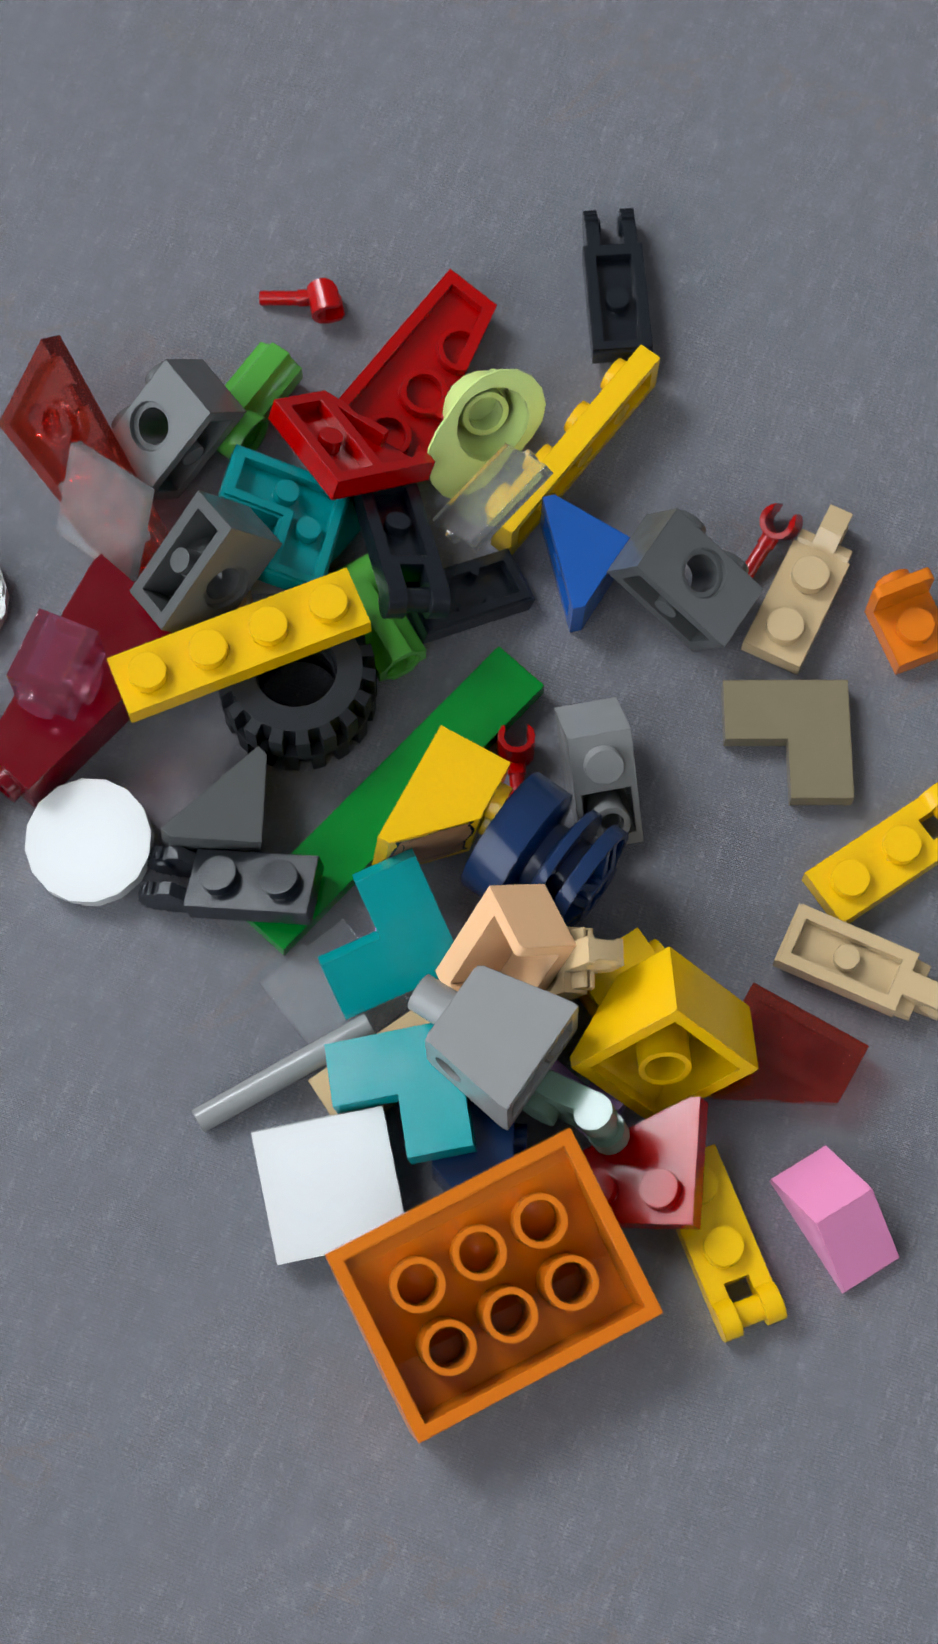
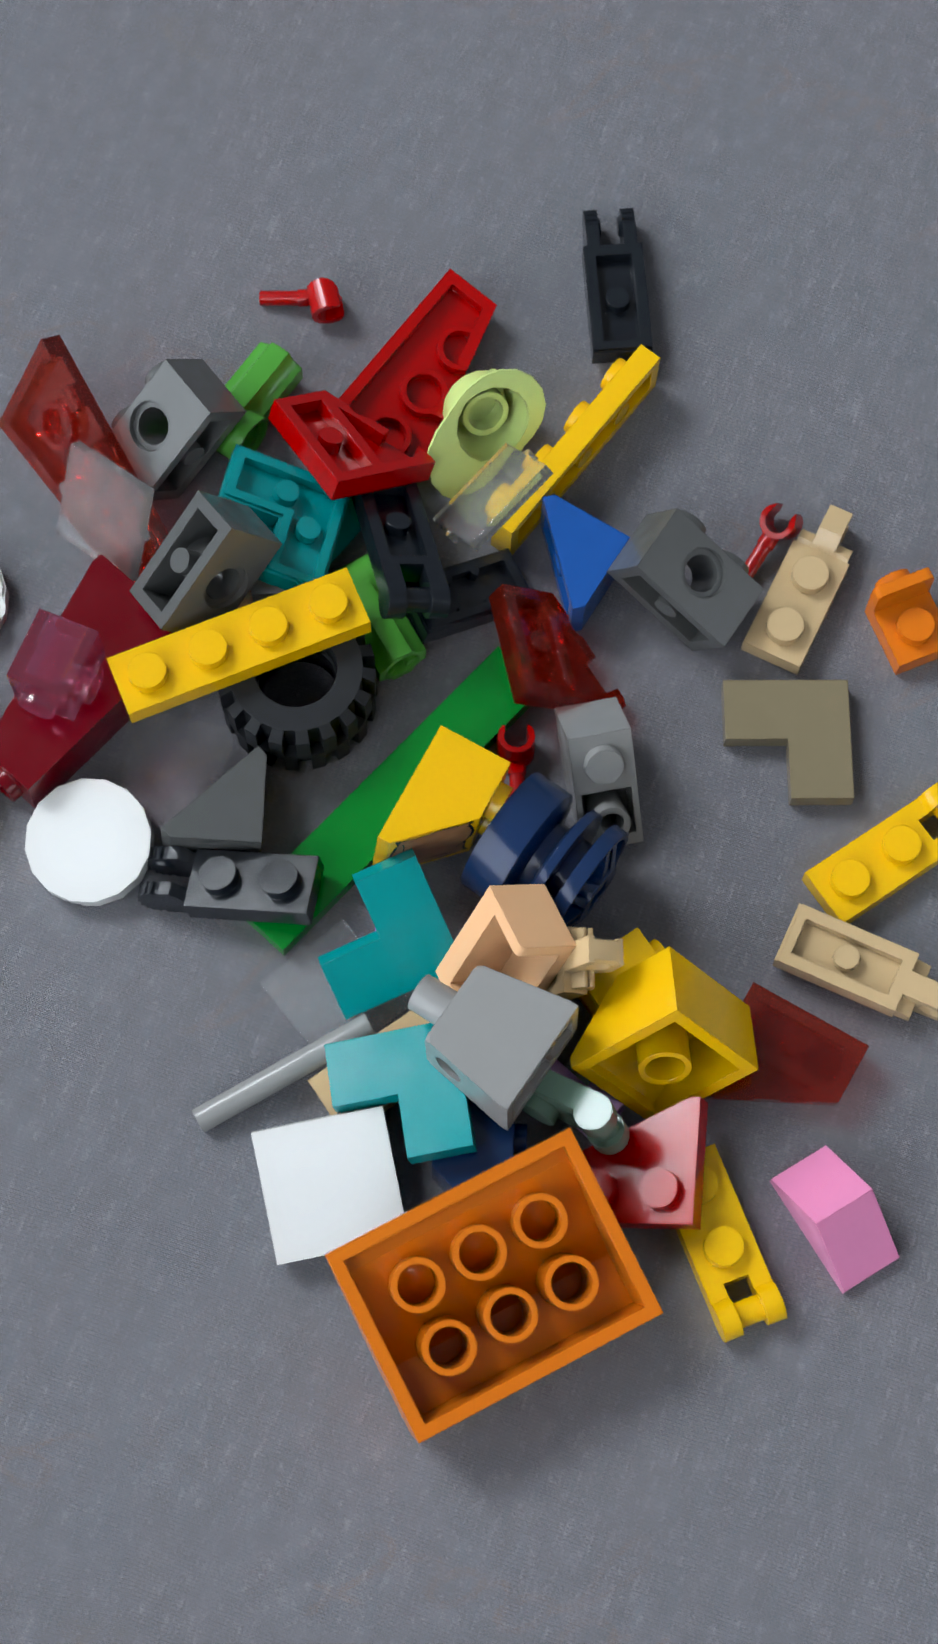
(543, 651): none -> clear red wing

